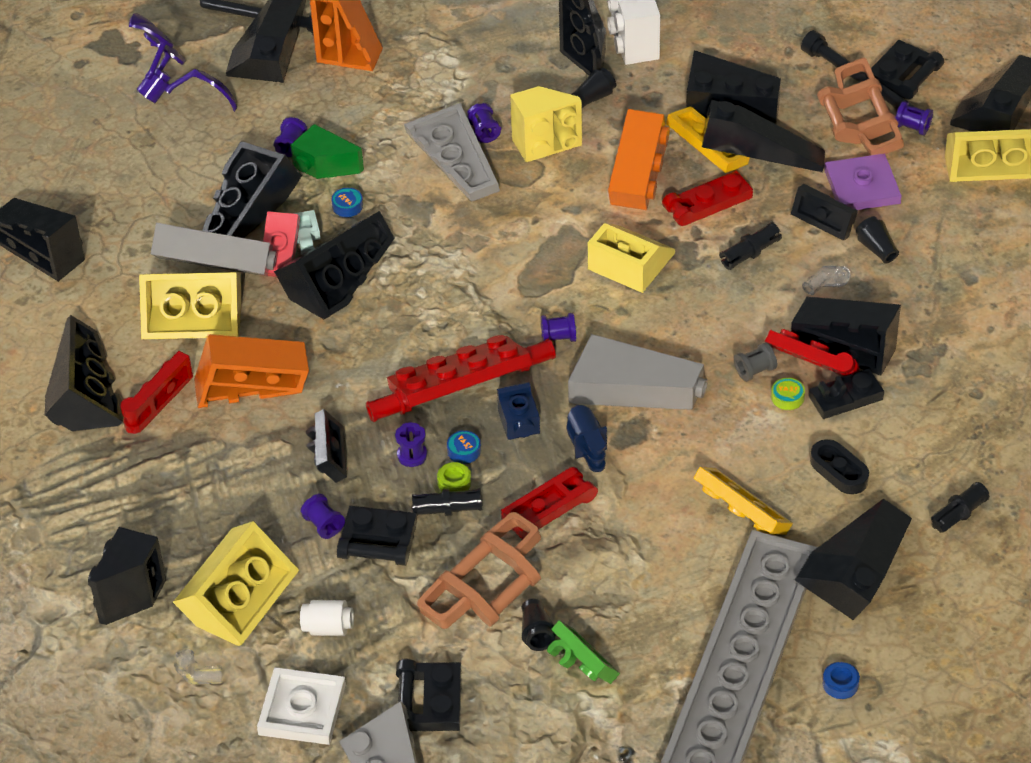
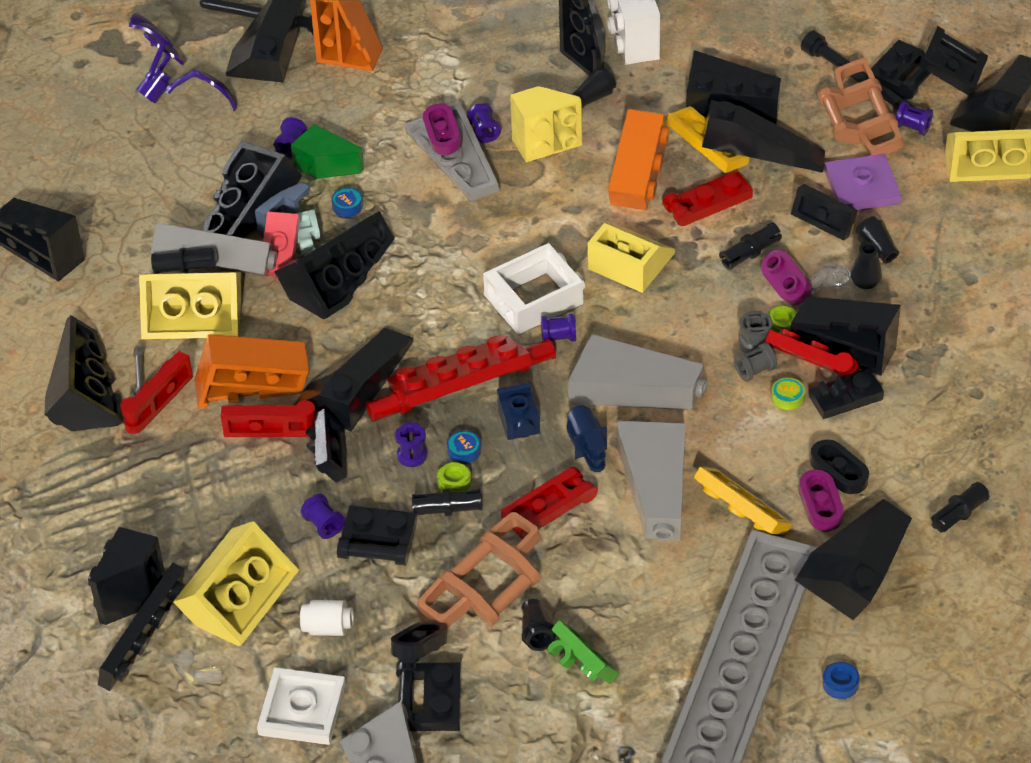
(136, 638): none -> black plate
(137, 354): none -> flat silver hinge
(183, 260): none -> black axle
(268, 420): none -> red plate
(283, 202): none -> sand blue slope
(357, 377): none -> black wedge
(418, 641): none -> black plate
(442, 129): none -> magenta plate
(543, 260): none -> white window
(654, 470): none -> light grey slope
(753, 330): none -> dark grey wheel
(782, 317): none -> lime tile
(784, 275): none -> magenta plate
(824, 506): none -> magenta plate
(866, 269): none -> black cone
(952, 61): none -> black plate

